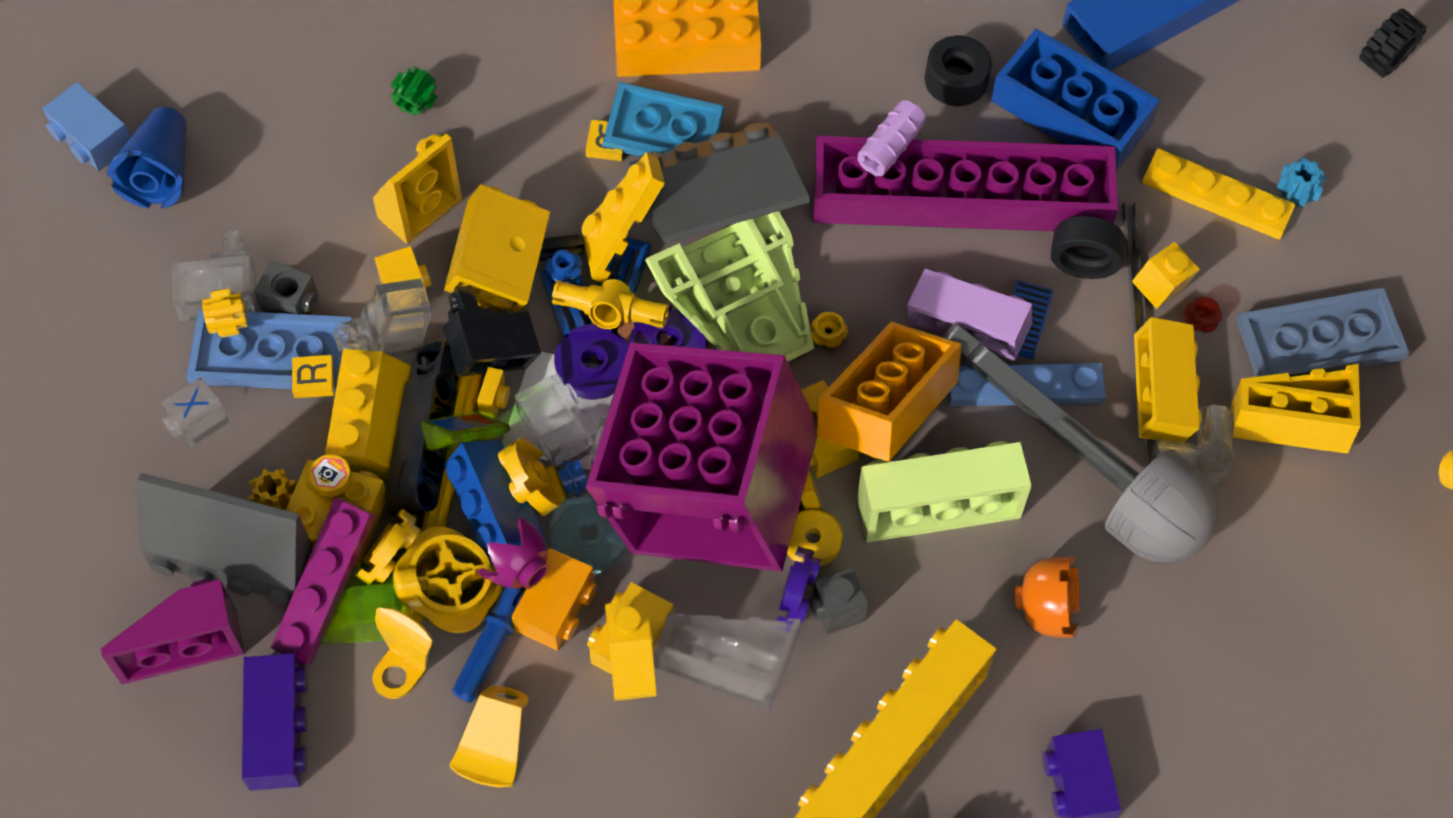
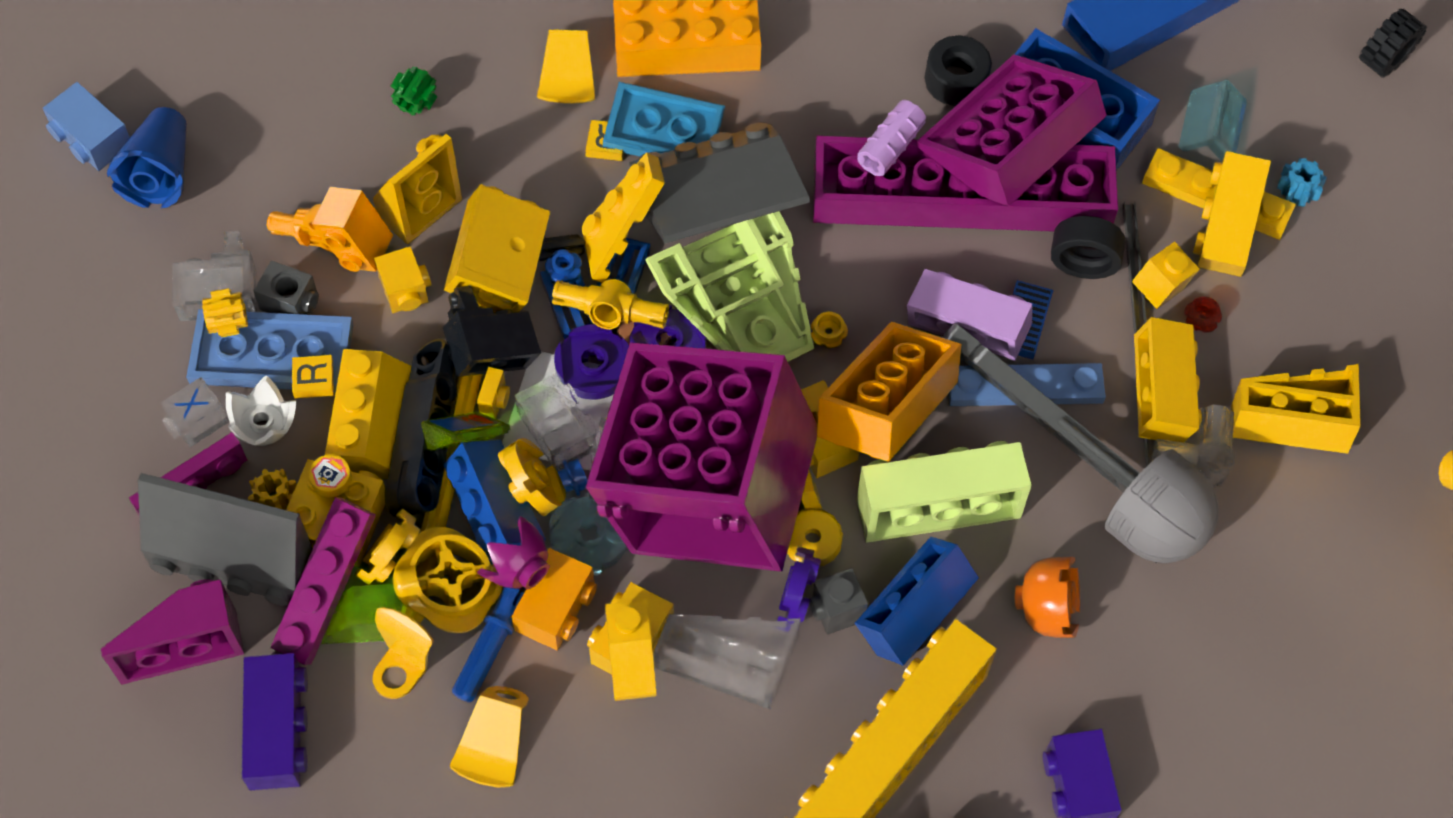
(206, 467): none -> magenta plate
(262, 404): none -> white piece
(342, 225): none -> light orange brick
(391, 322): clear hinge -> none
(567, 68): none -> yellow piece
(917, 600): none -> blue brick
(1014, 127): none -> magenta slope
(1214, 119): none -> clear light blue panel
(1231, 213): none -> yellow brick
(1323, 334): sand blue plate -> none

